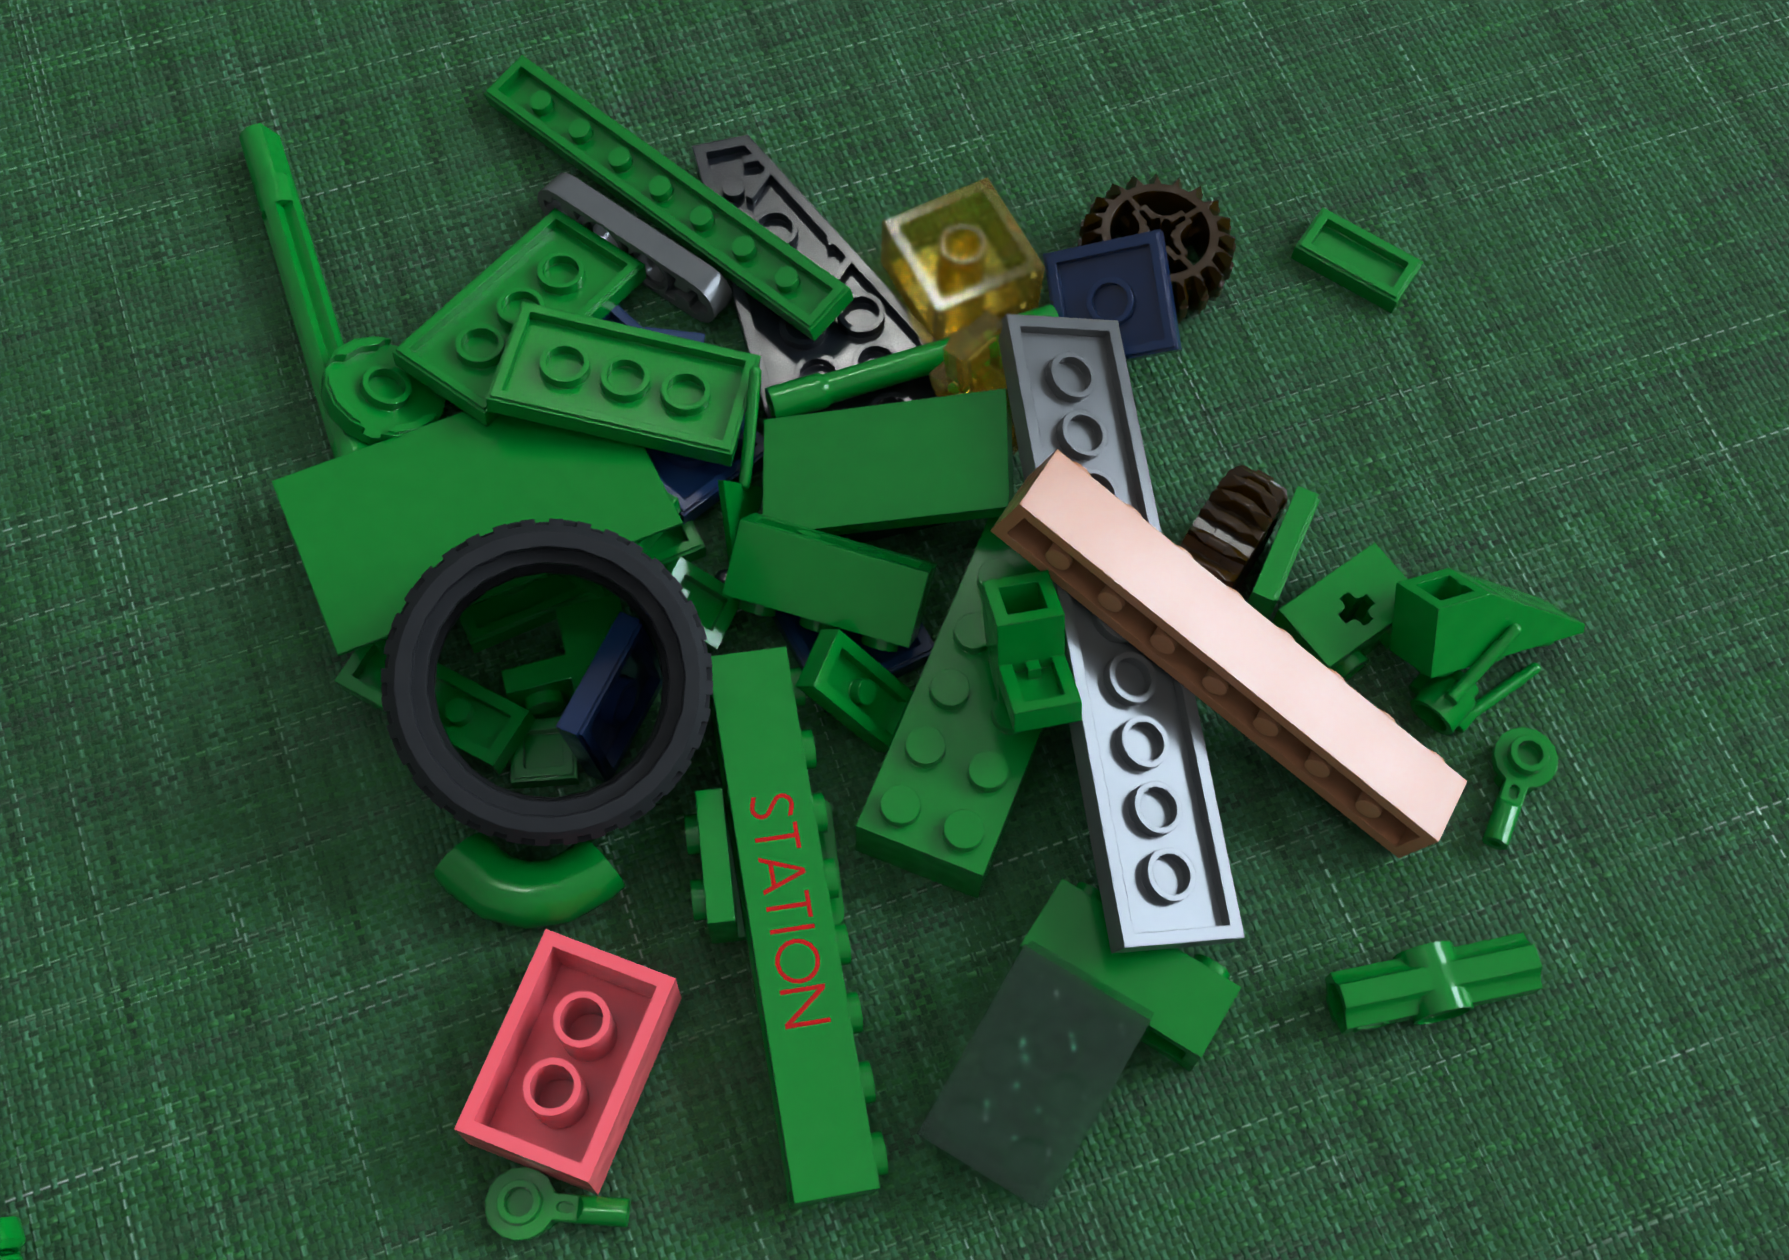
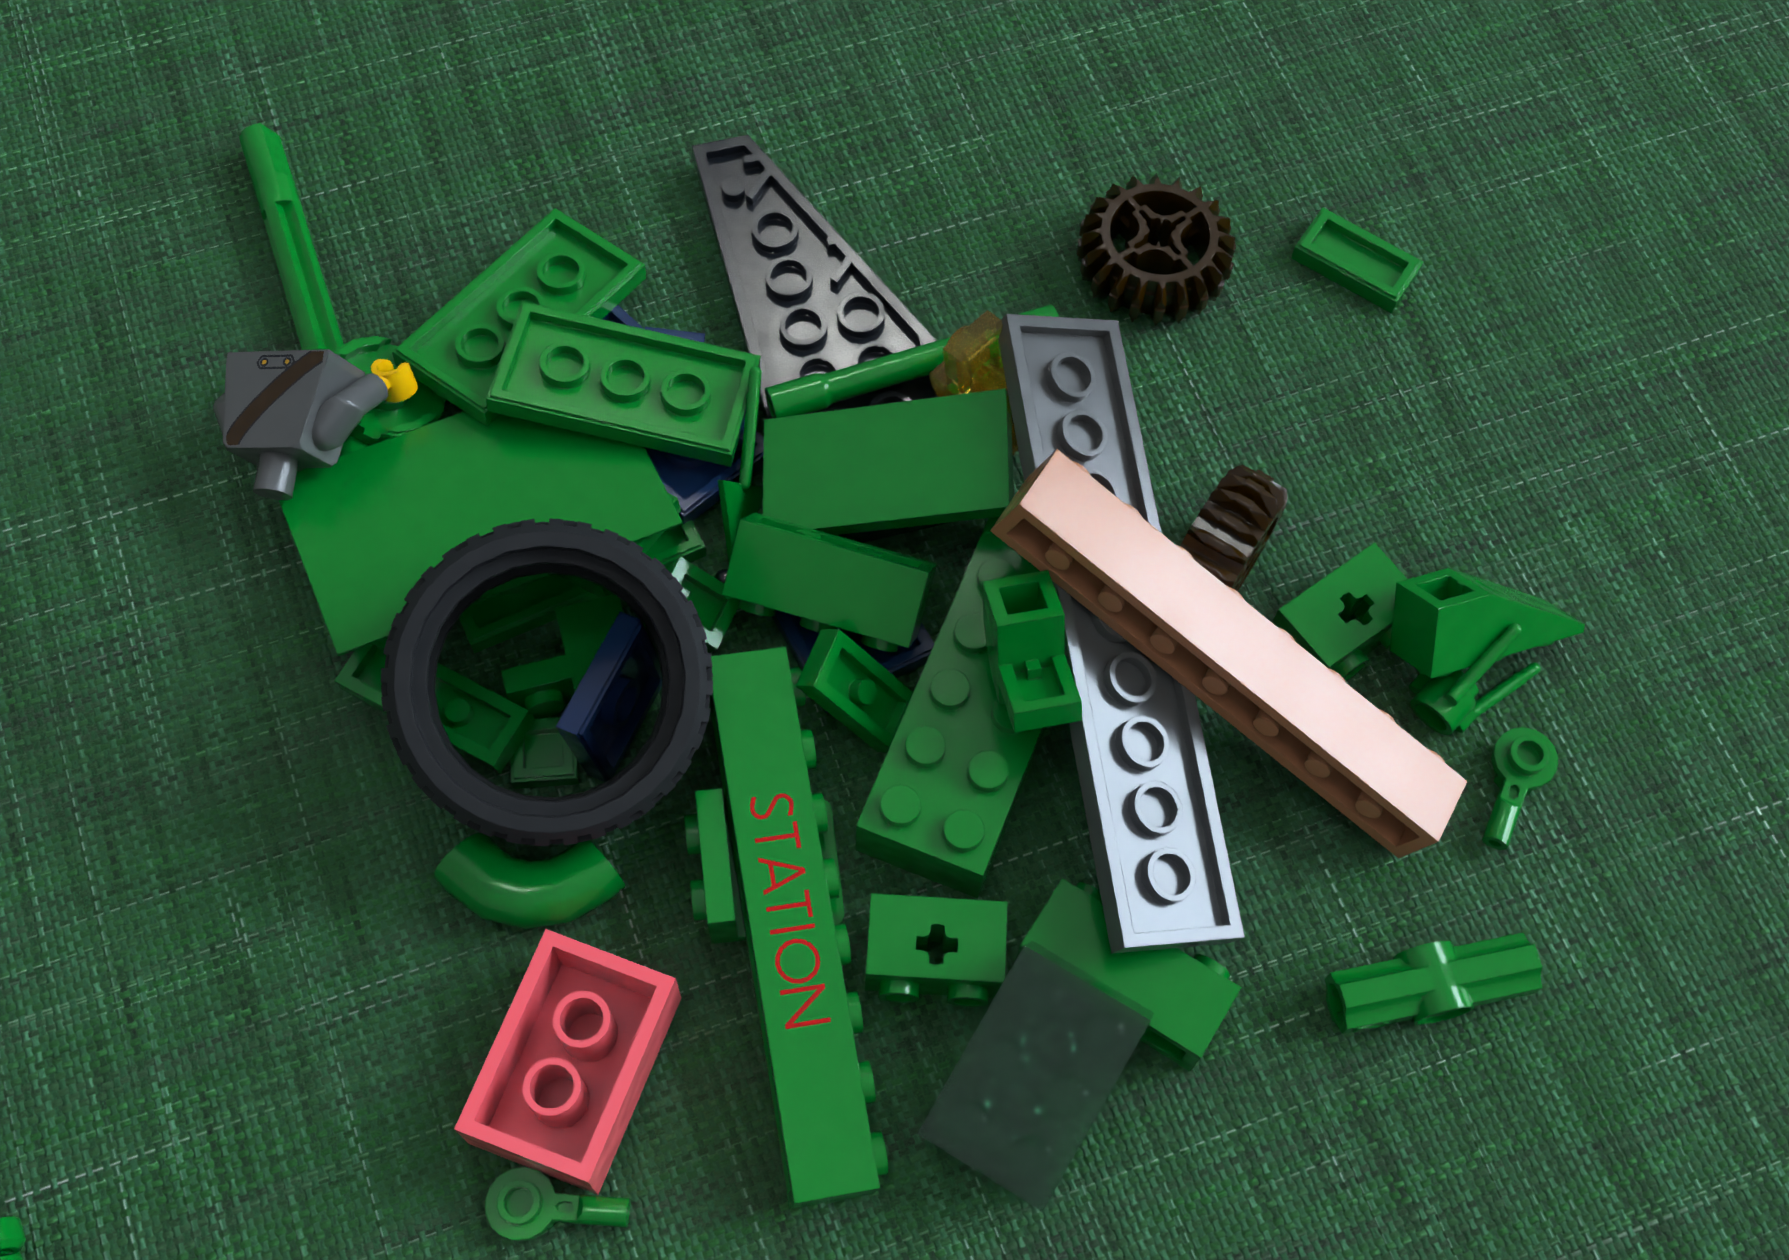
(299, 409): none -> dark grey torso
(669, 267): dark grey beam -> none
(670, 198): green tile -> none
(961, 259): clear yellow brick -> none
(970, 936): none -> green brick
(1121, 282): dark blue tile -> none
(1283, 551): green tile -> none

